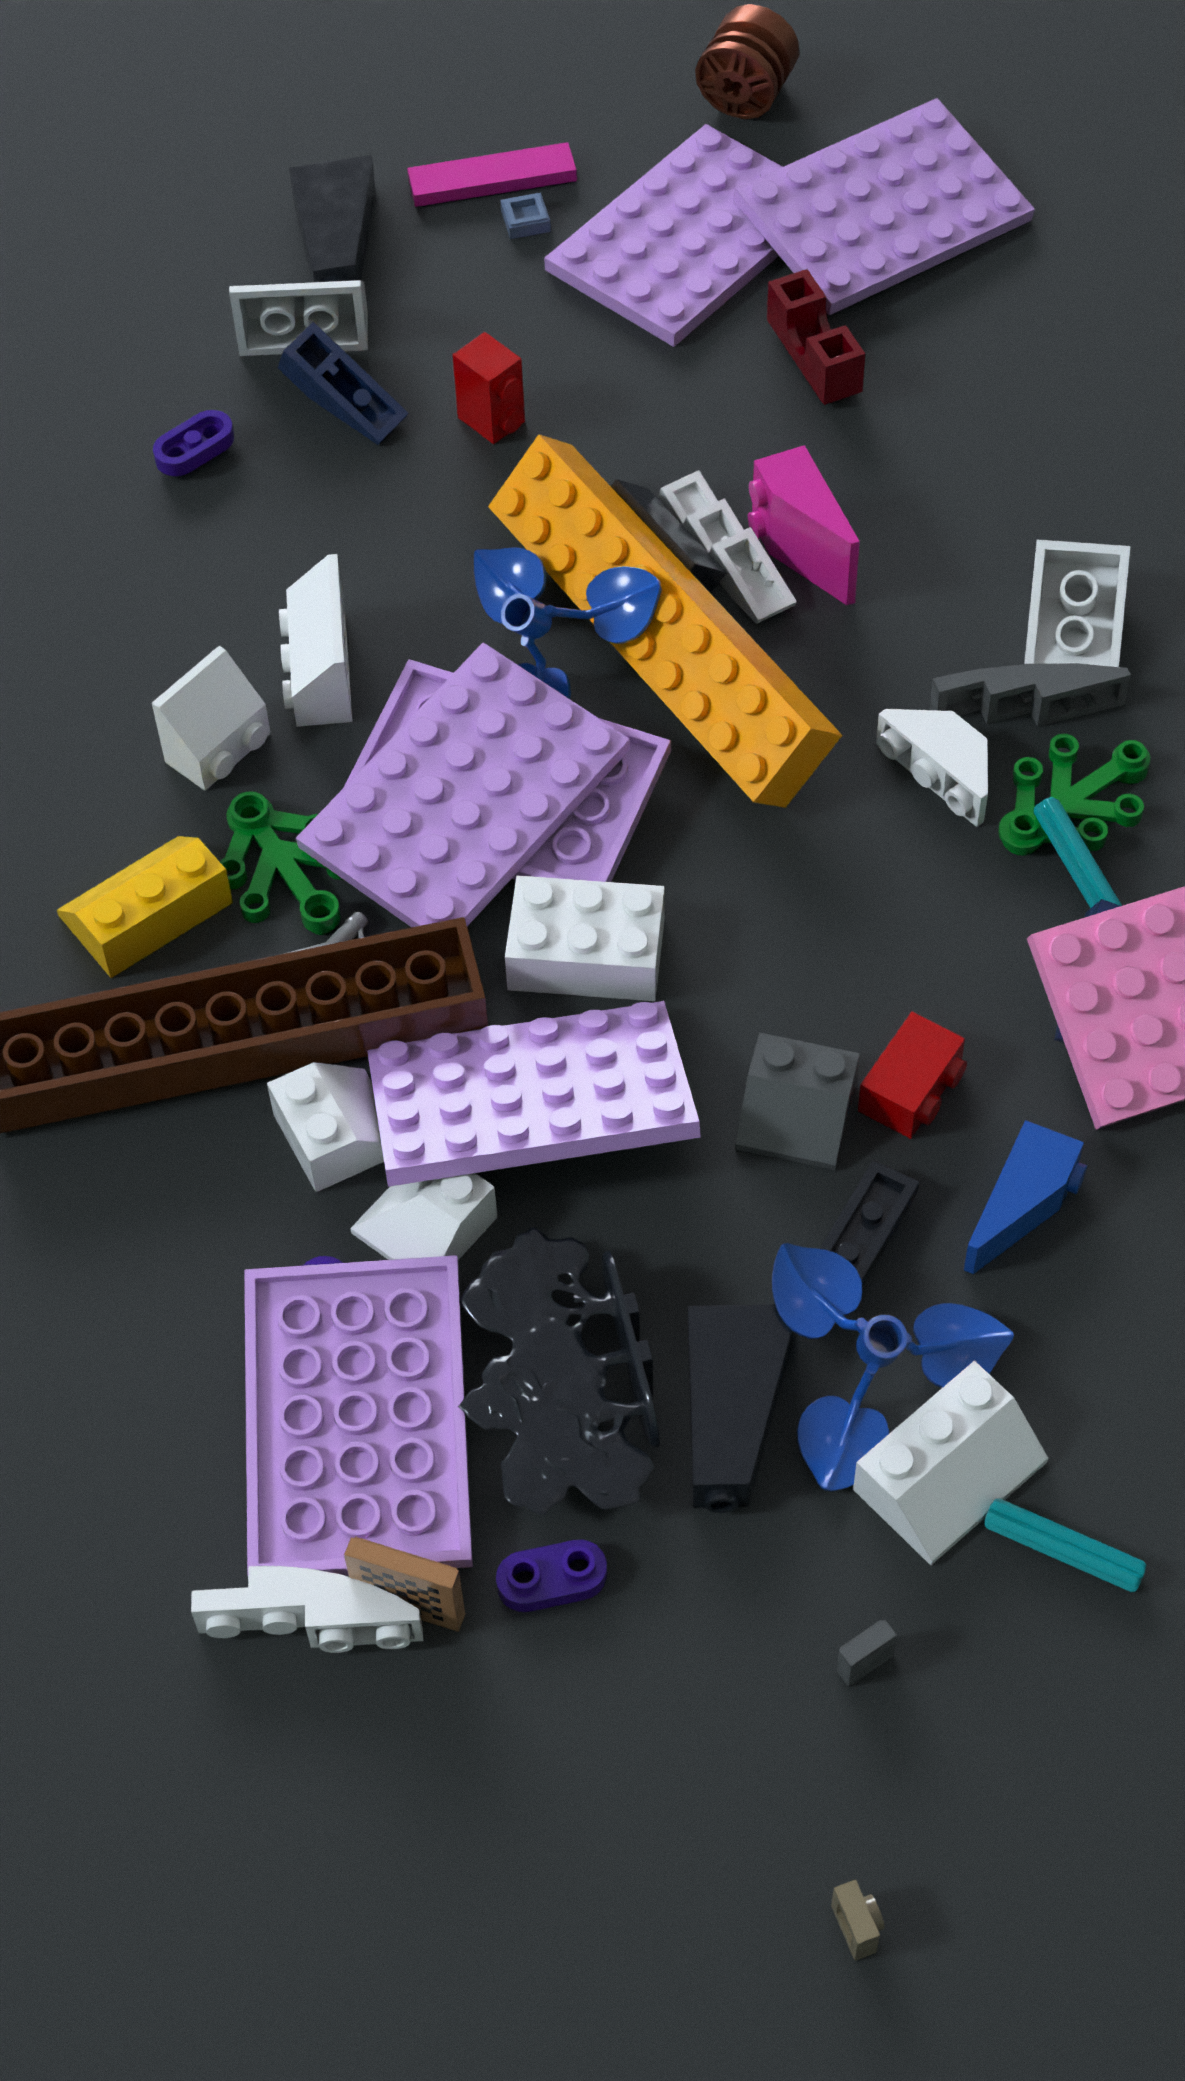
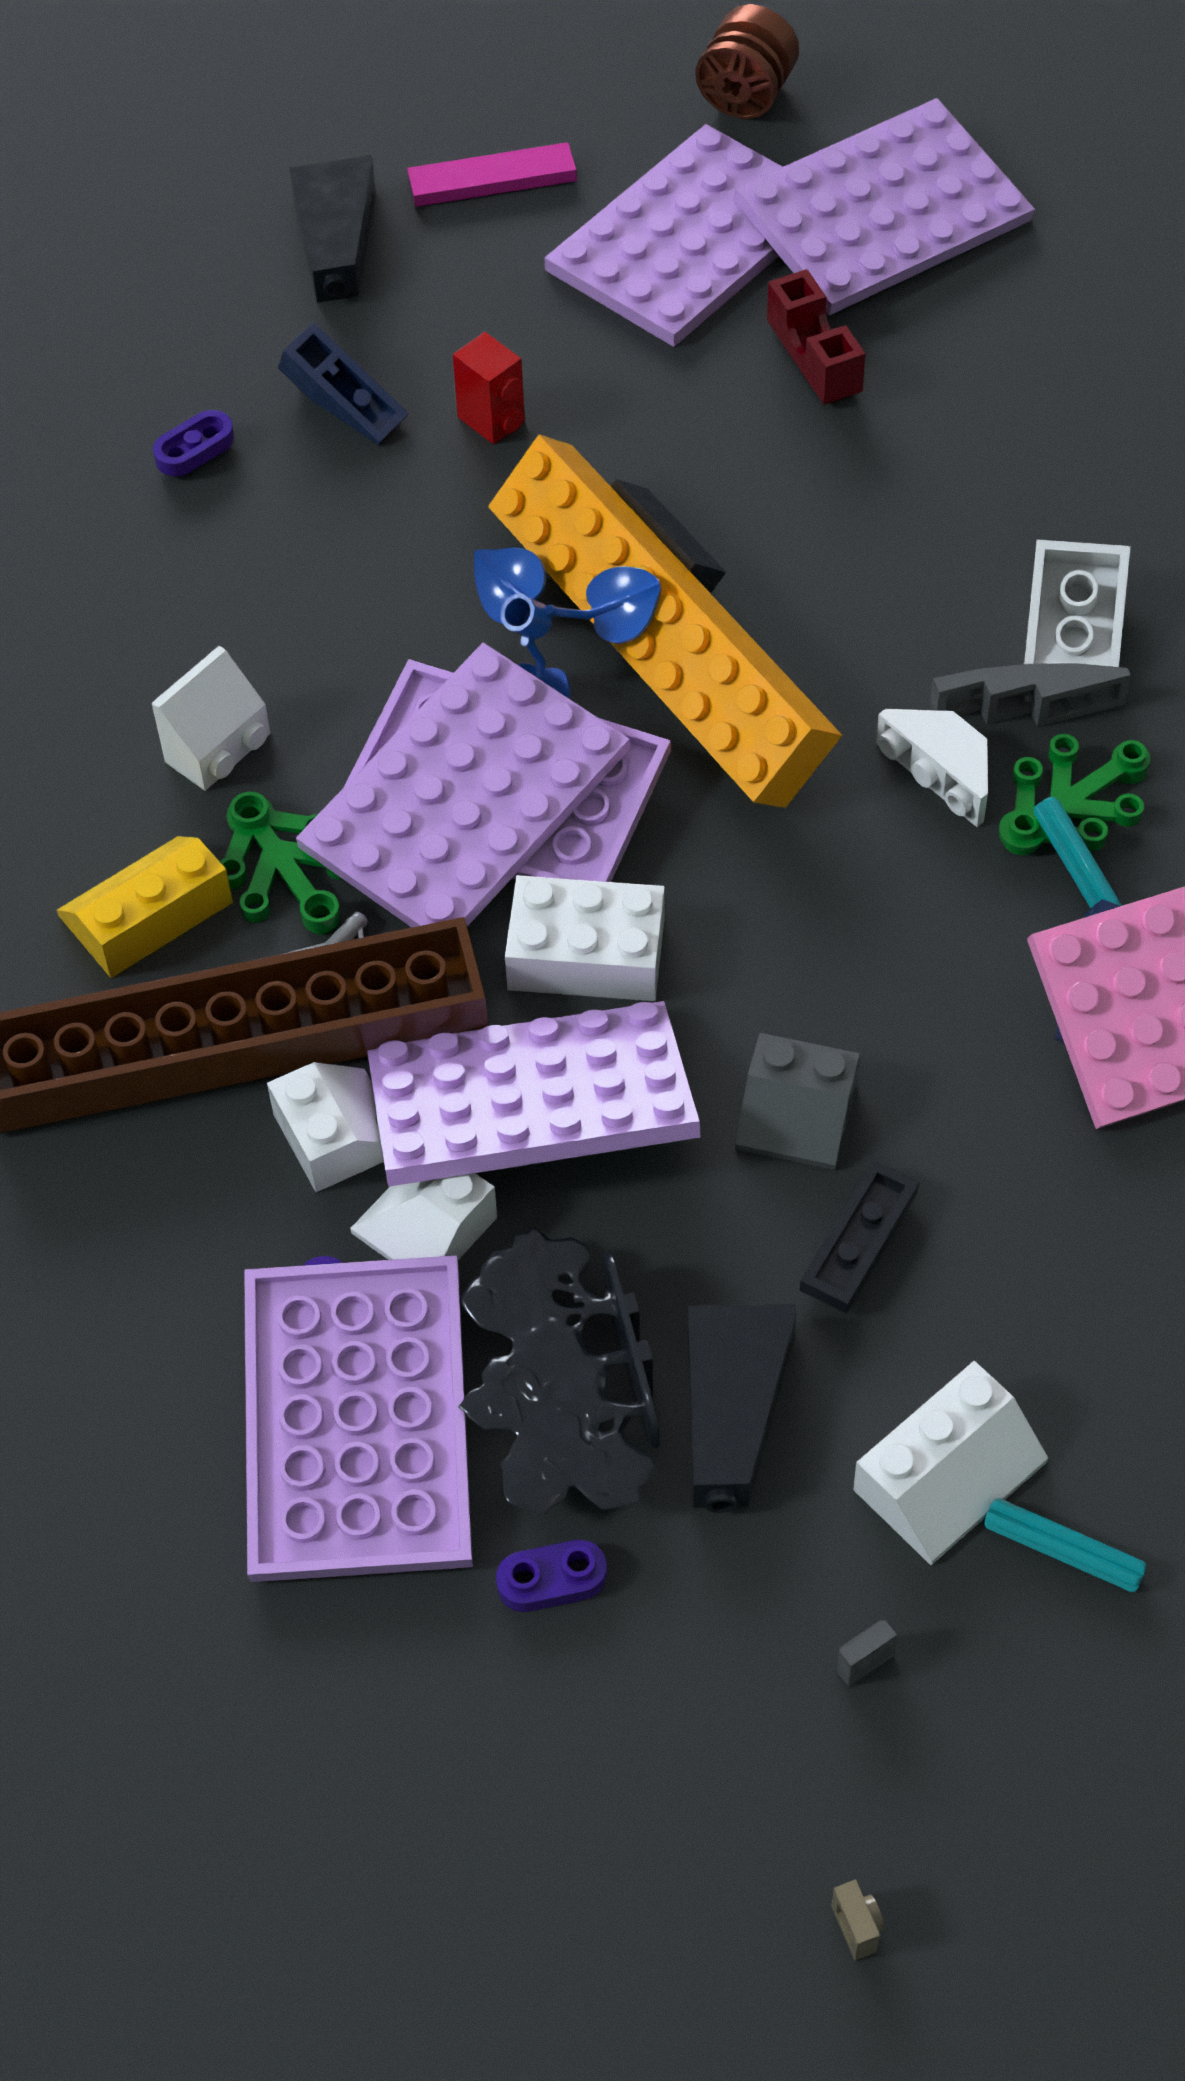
(275, 314): white slope -> none
(316, 647): white slope -> none
(328, 1604): white slope -> none
(417, 1580): medium nougat tile -> none
(525, 215): sand blue tile -> none
(750, 572): white slope -> none
(804, 522): dark pink slope -> none
(819, 1289): blue plant -> none
(912, 1075): red brick -> none
(1028, 1191): blue slope -> none

